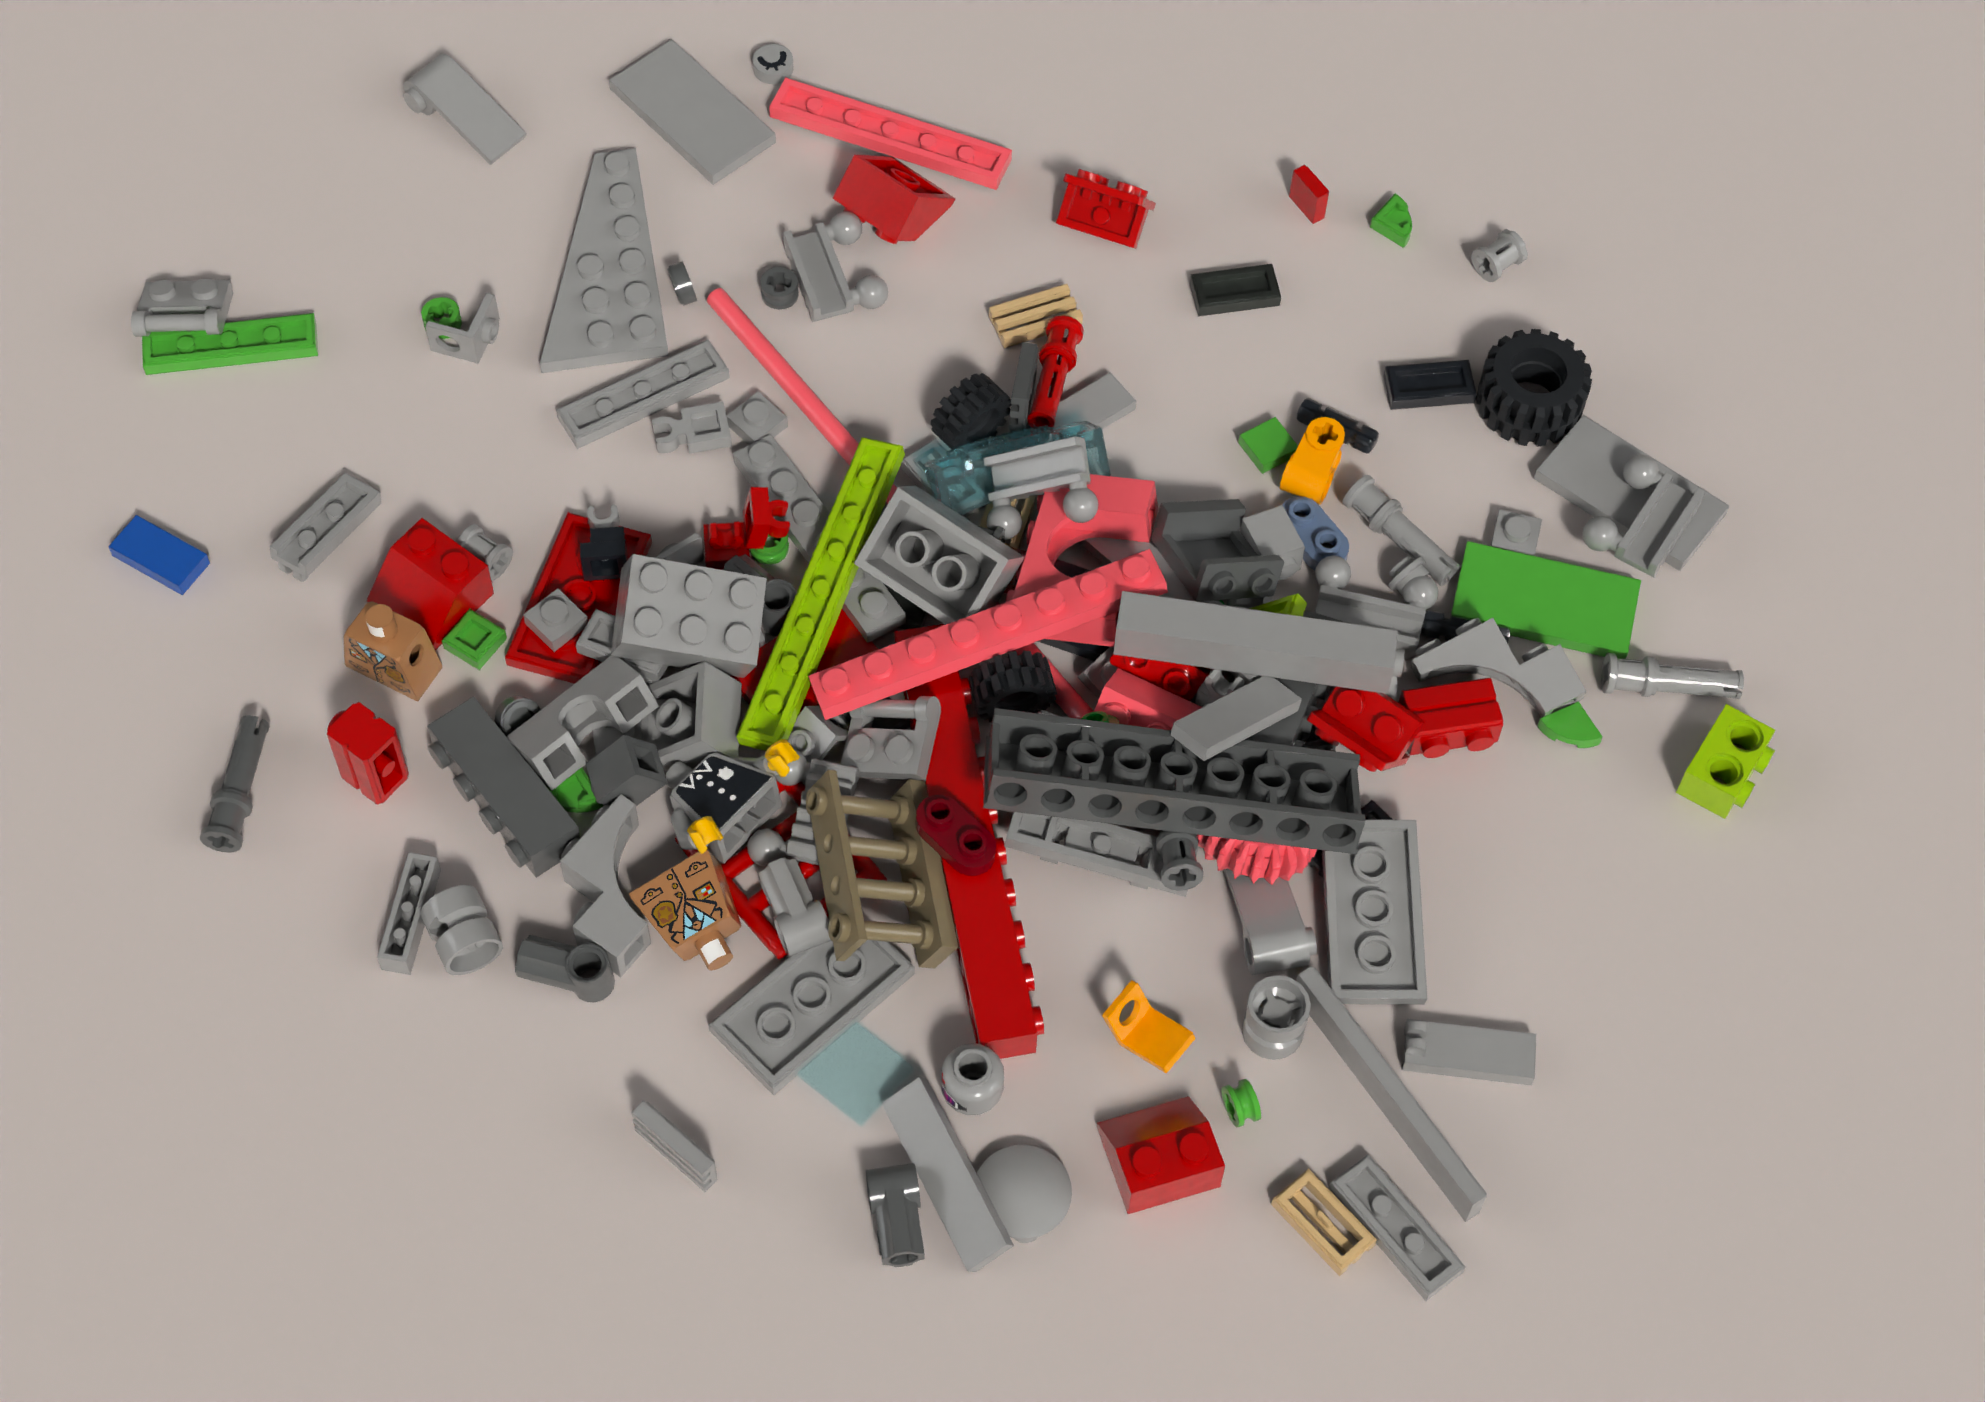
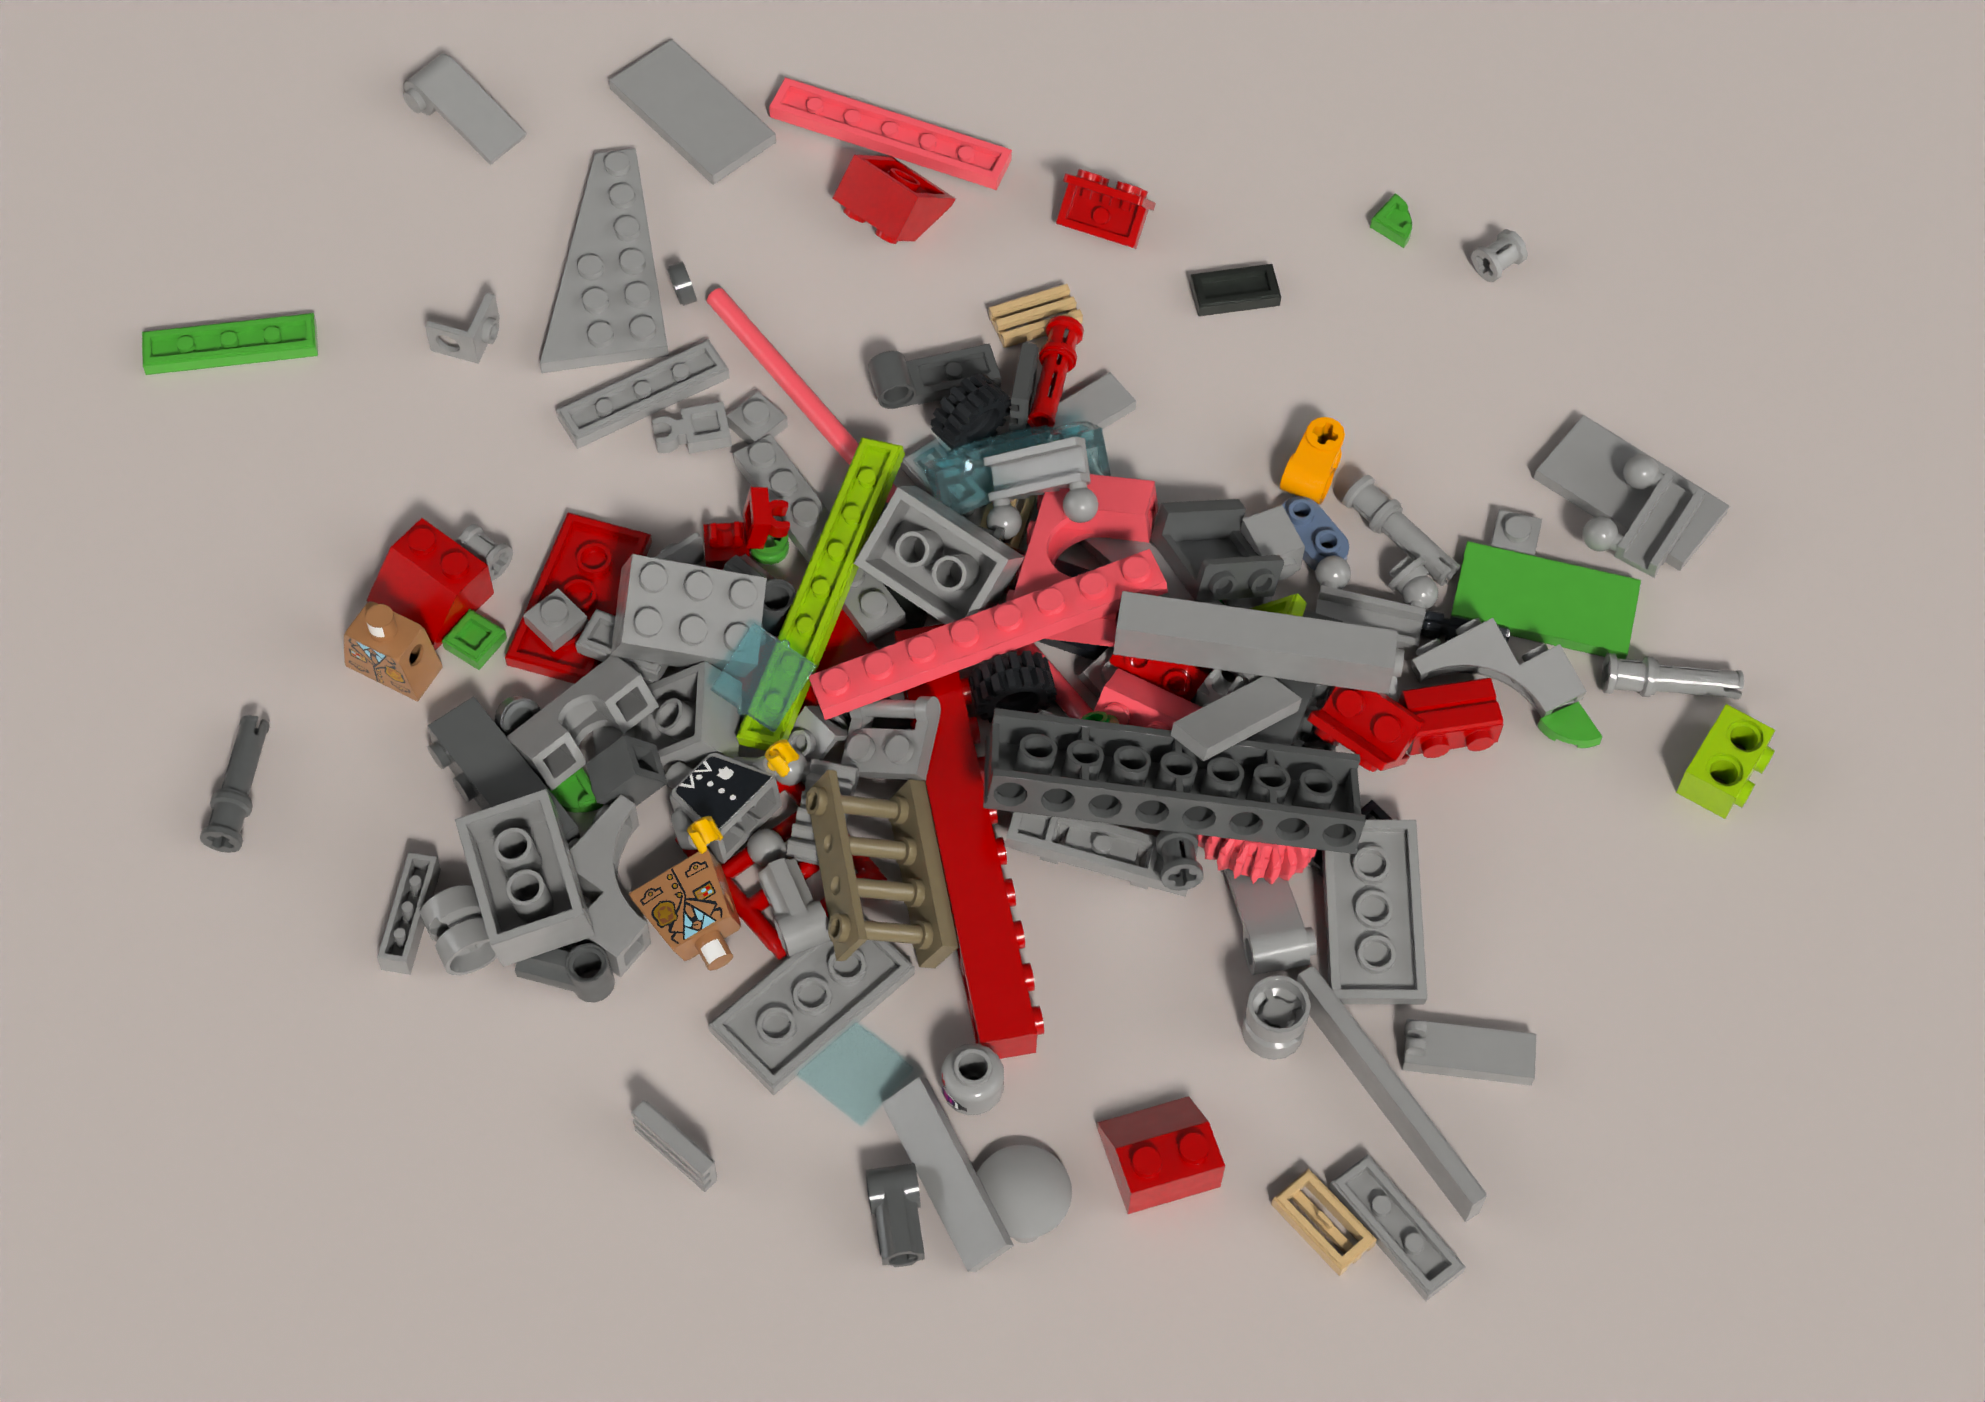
(159, 555): blue tile -> none
(182, 307): light grey plate -> none
(324, 526): light grey hinge -> none
(367, 752): red brick -> none
(437, 308): bright green bush -> none
(524, 877): none -> light grey brick
(607, 548): black piece -> none
(763, 677): none -> clear light blue piece
(772, 63): light grey tile -> none
(778, 276): dark grey bush -> none
(821, 274): light grey gear -> none
(928, 378): none -> dark grey plate
(952, 833): dark red plate -> none
(1147, 1030): light orange bracket -> none
(1241, 1103): bright green bush -> none
(1268, 445): bright green tile -> none
(1309, 194): red tile -> none
(1363, 438): black axle -> none
(1429, 384): black tile -> none
(1540, 361): black tyre -> none

